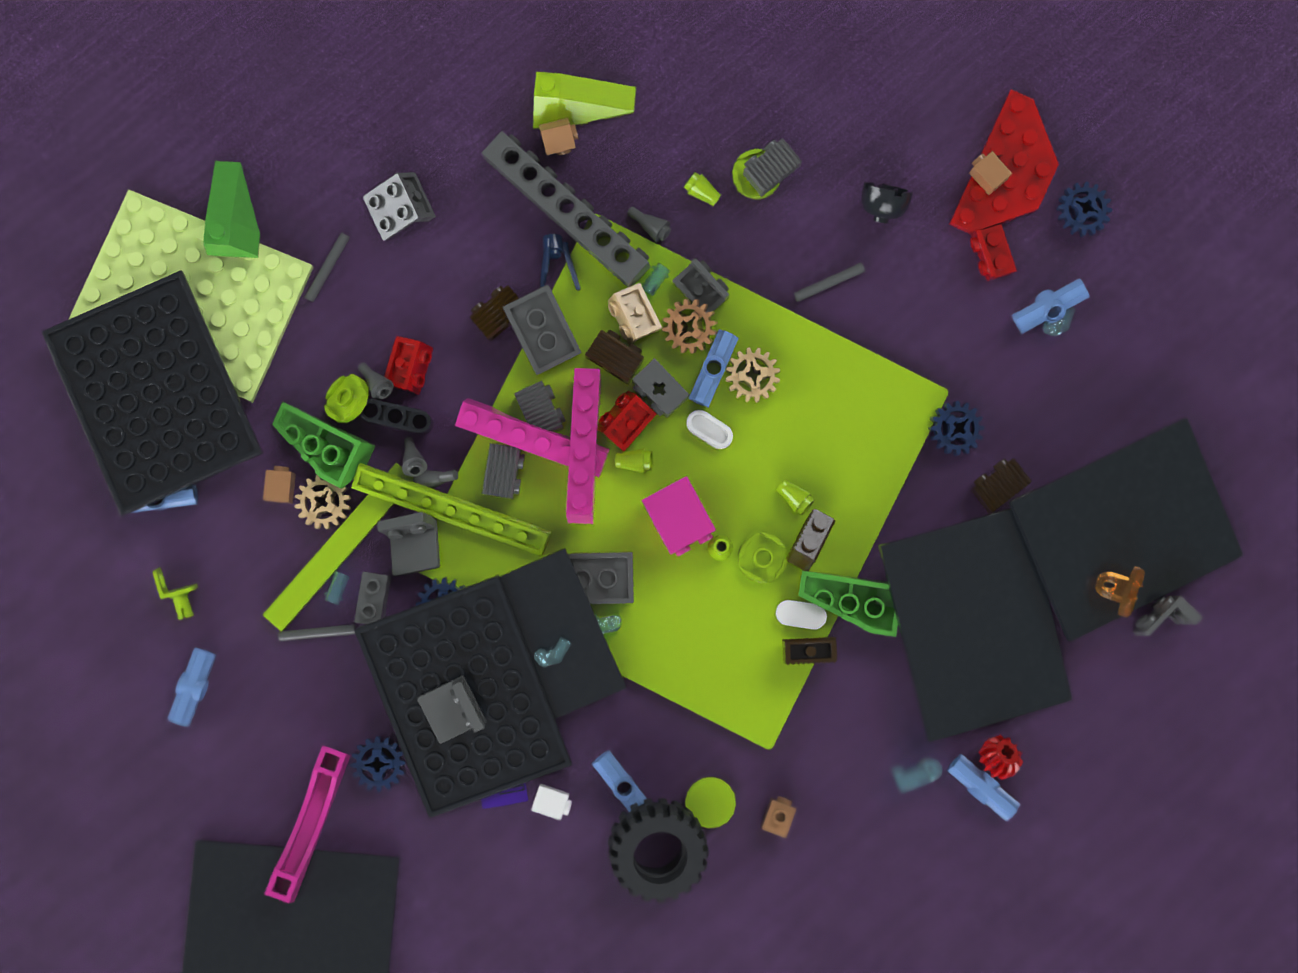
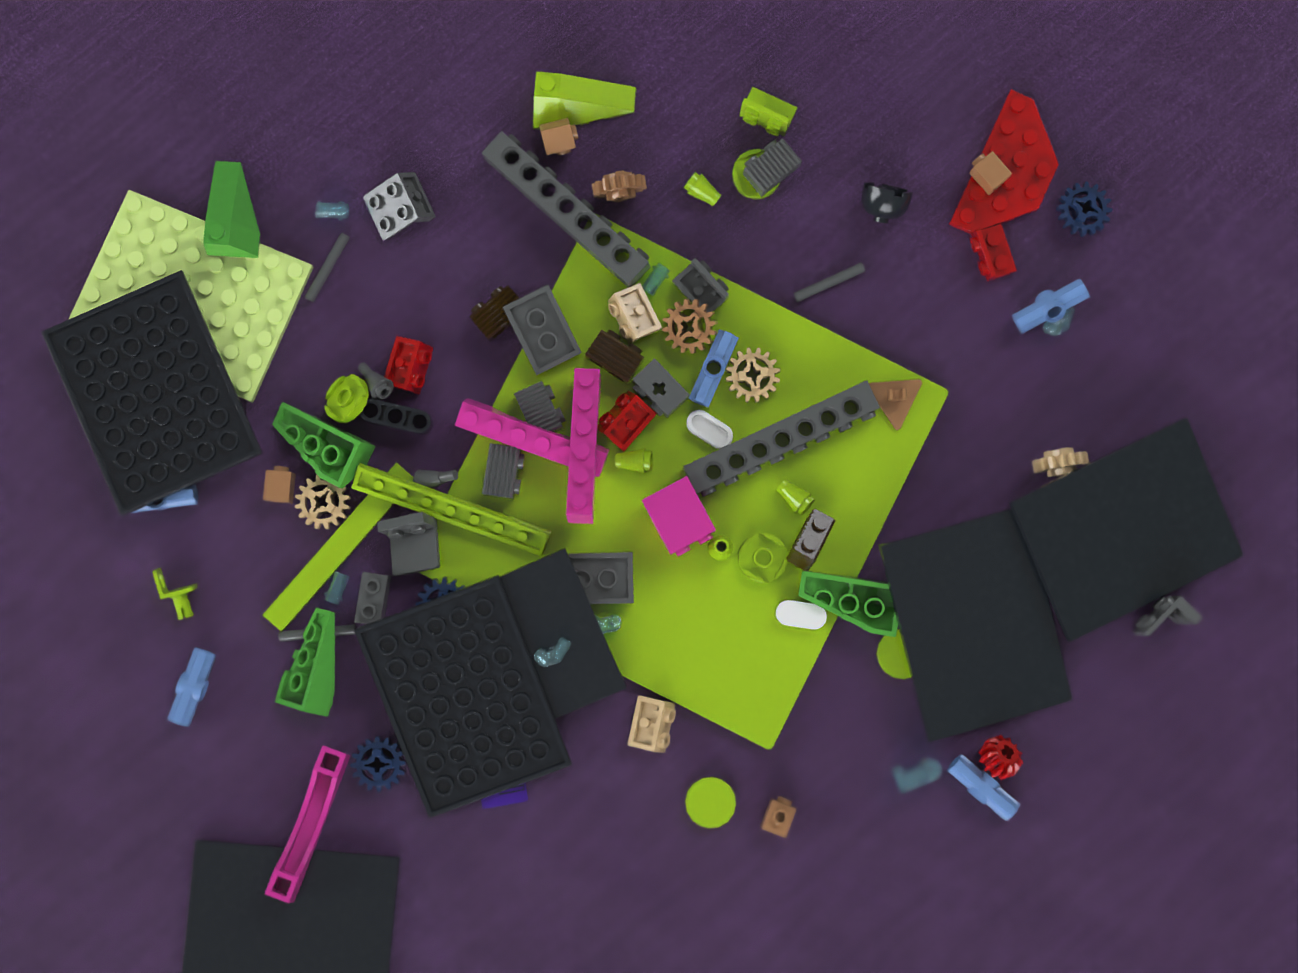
(311, 679): none -> bright green wedge
(332, 210): none -> clear light blue pin
(413, 462): dark grey cone -> none
(452, 710): dark grey bracket -> none
(551, 802): white brick -> none
(552, 249): dark blue plant -> none
(613, 774): medium blue piece -> none
(619, 186): none -> medium nougat gear
(651, 724): none -> tan bracket
(654, 226): dark grey cone -> none
(665, 880): black tyre -> none
(767, 111): none -> lime bracket
(809, 650): dark brown brick -> none
(859, 394): none -> dark grey brick
(893, 657): none -> lime tile
(896, 398): none -> medium nougat piece
(964, 435): dark blue gear -> none
(1000, 485): dark brown brick -> none
(1060, 461): none -> tan gear
(1125, 590): clear orange tile -> none

